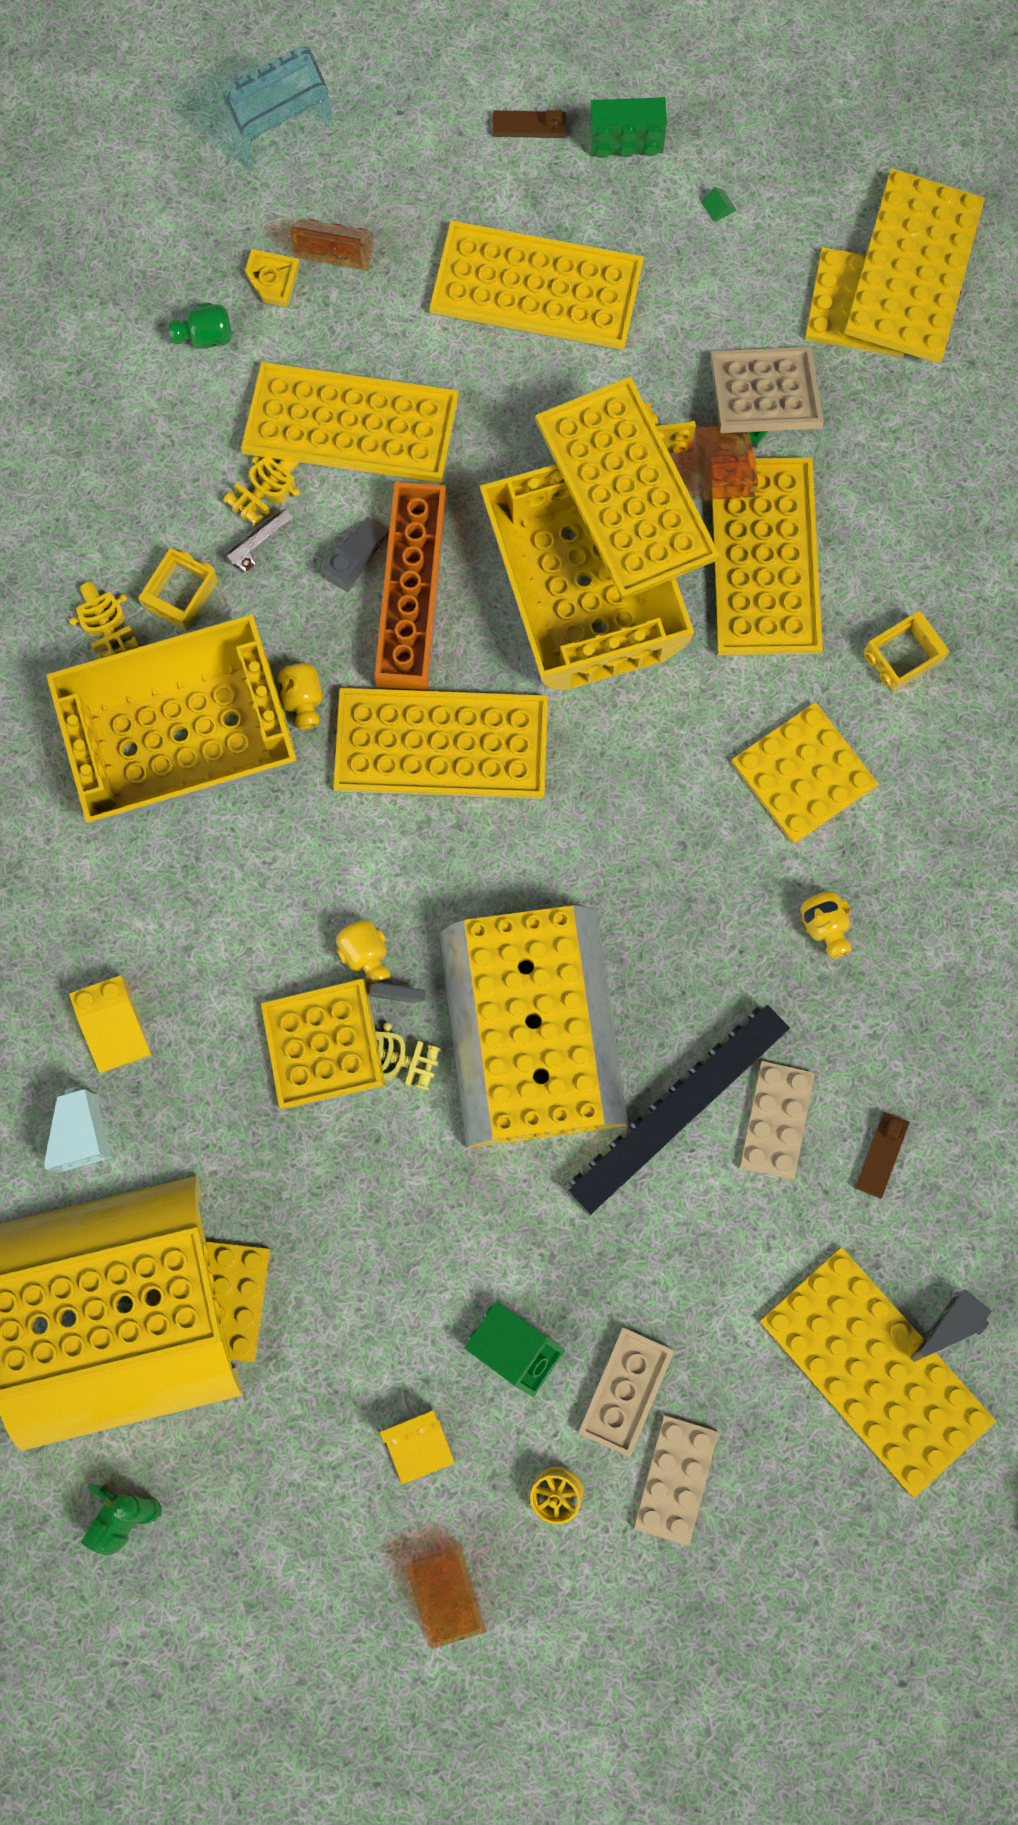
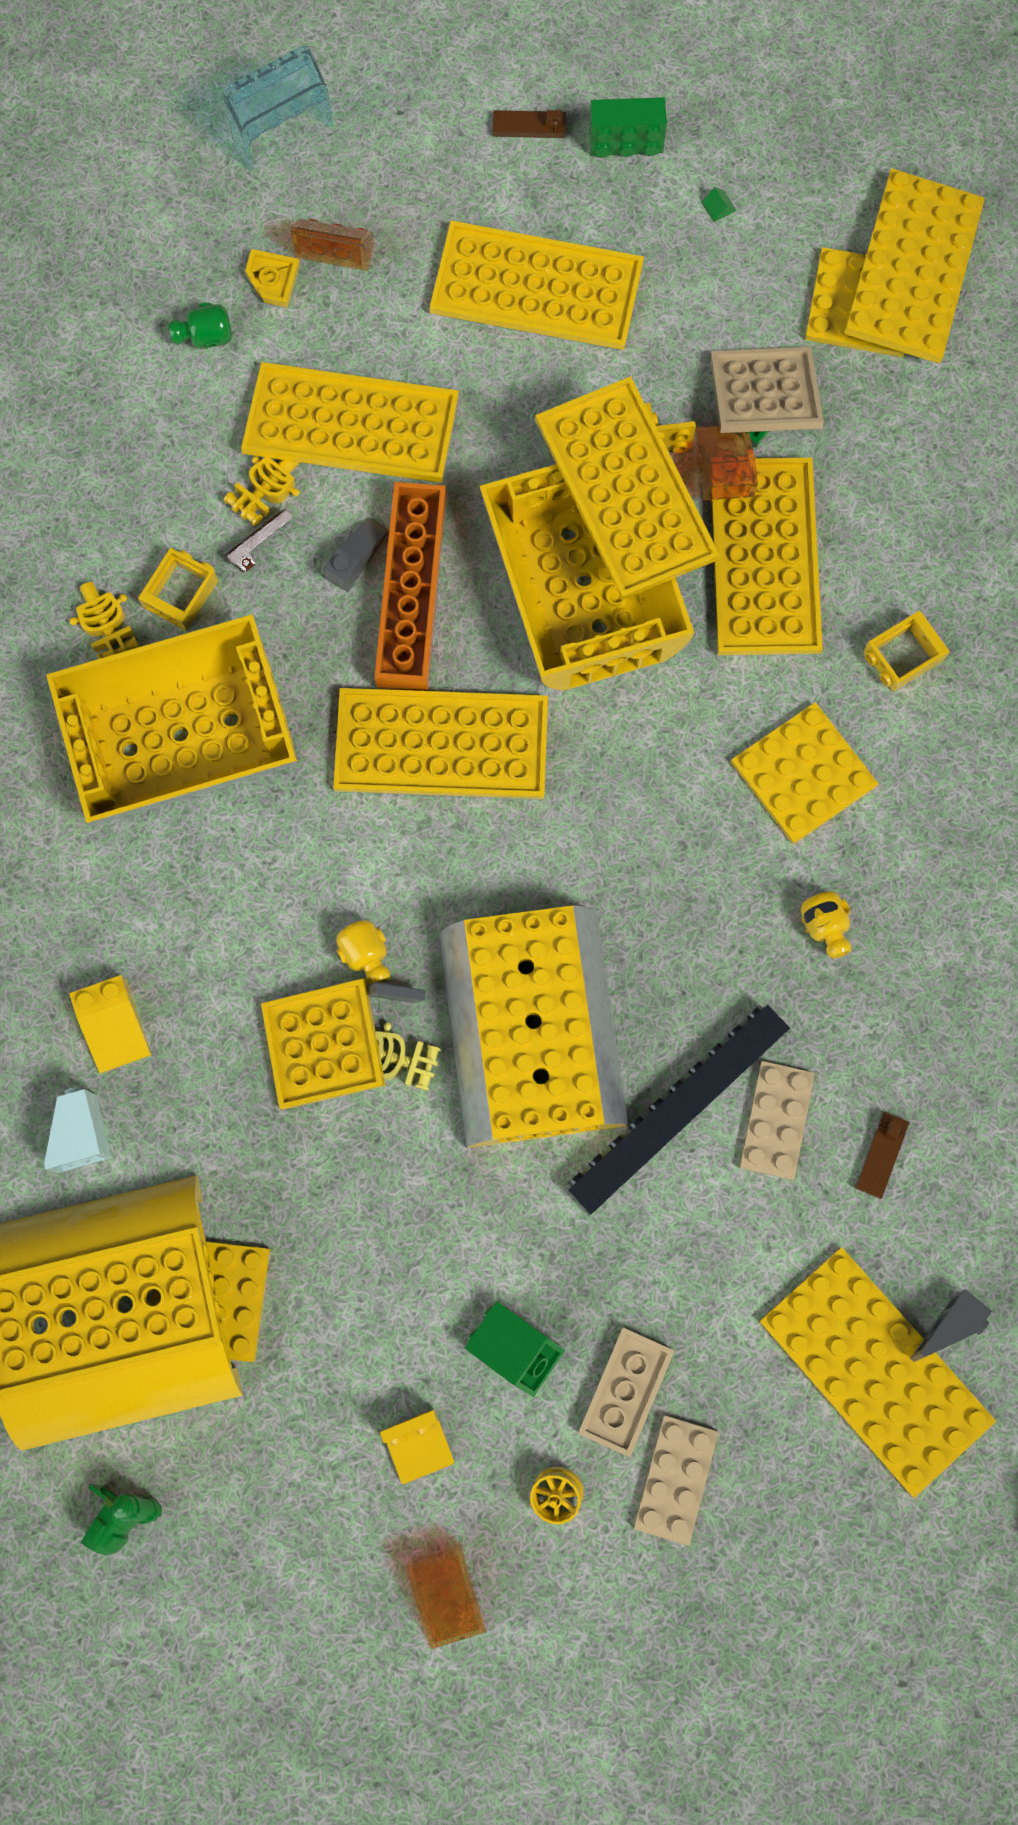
(301, 693): yellow piece -> none

